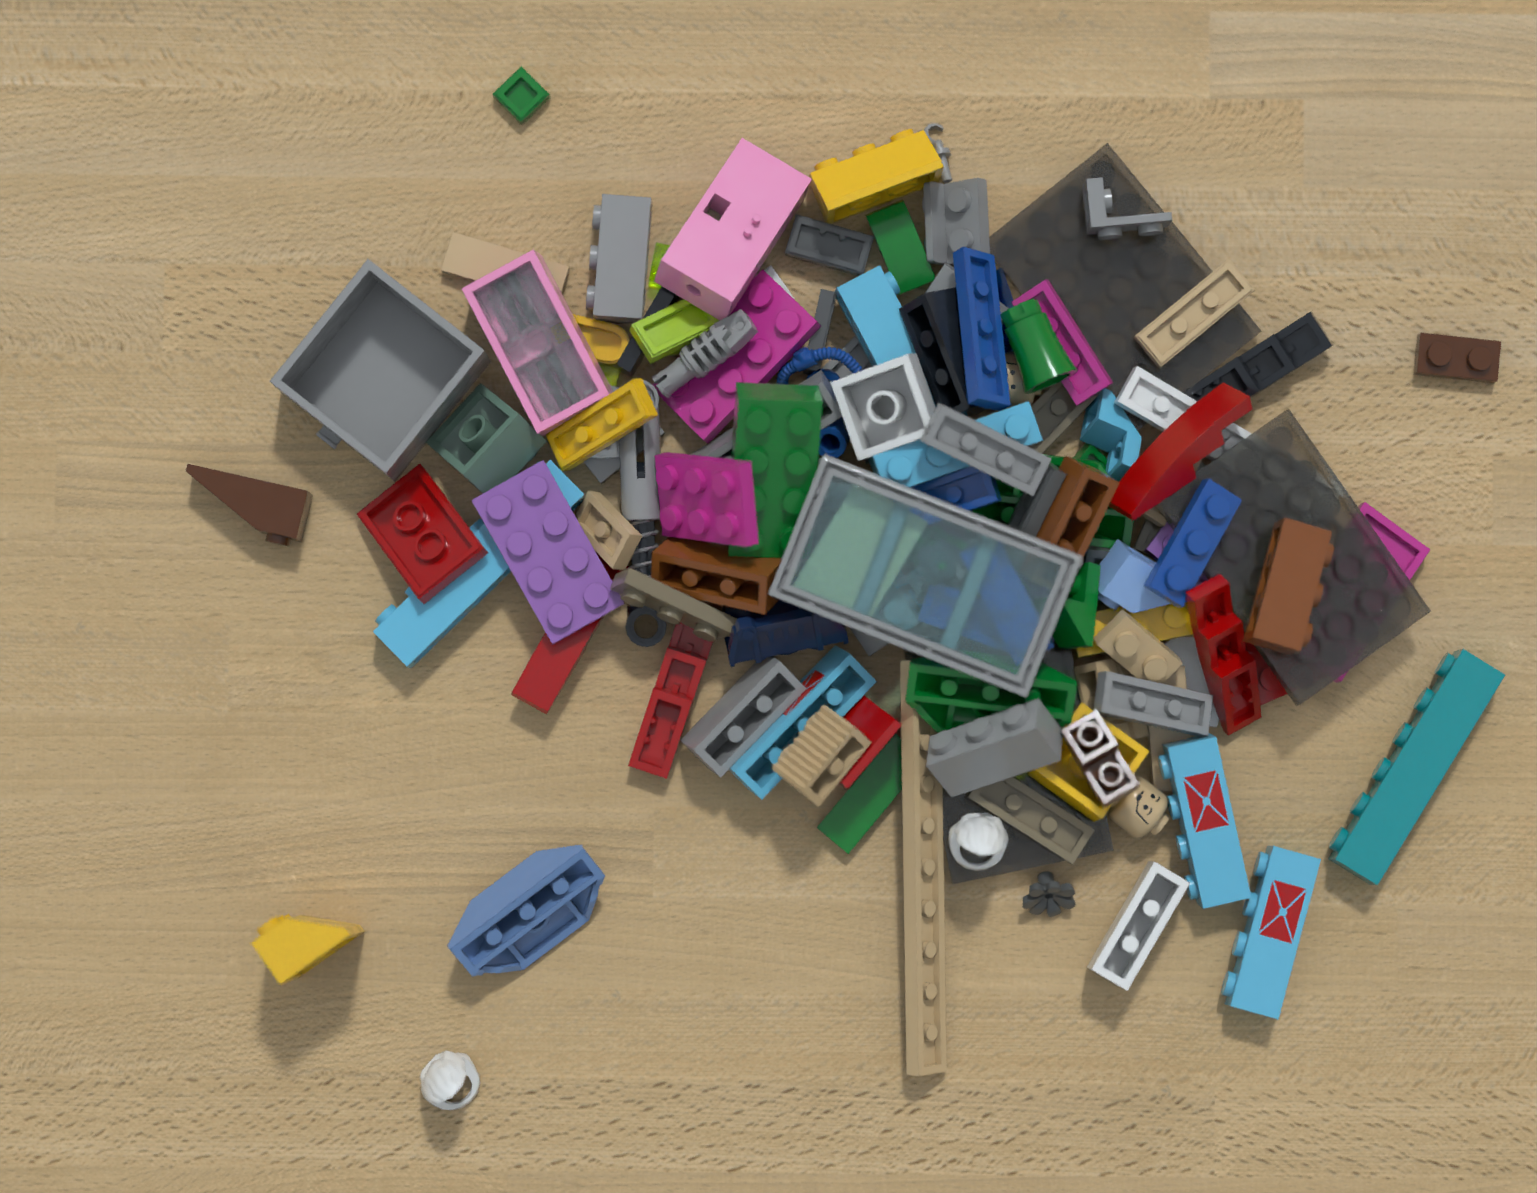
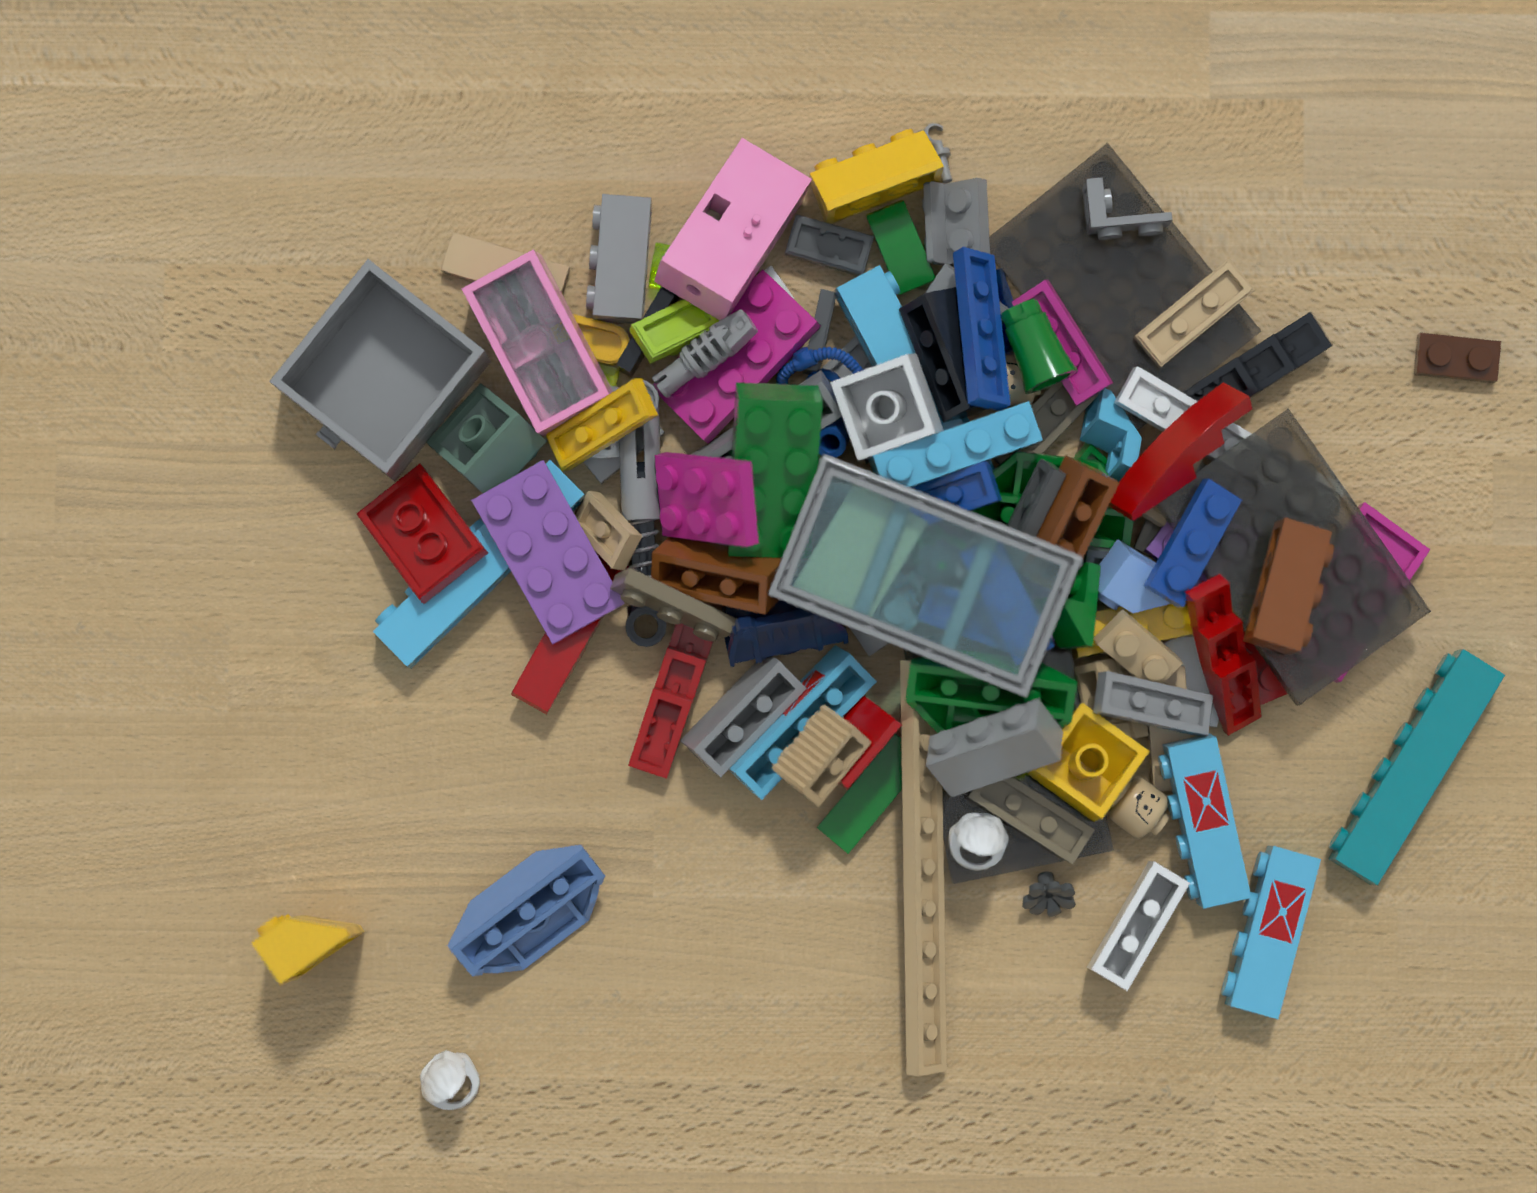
(265, 505): reddish brown slope -> none
(521, 95): green tile -> none
(985, 449): light grey plate -> none
(1099, 759): slope -> none

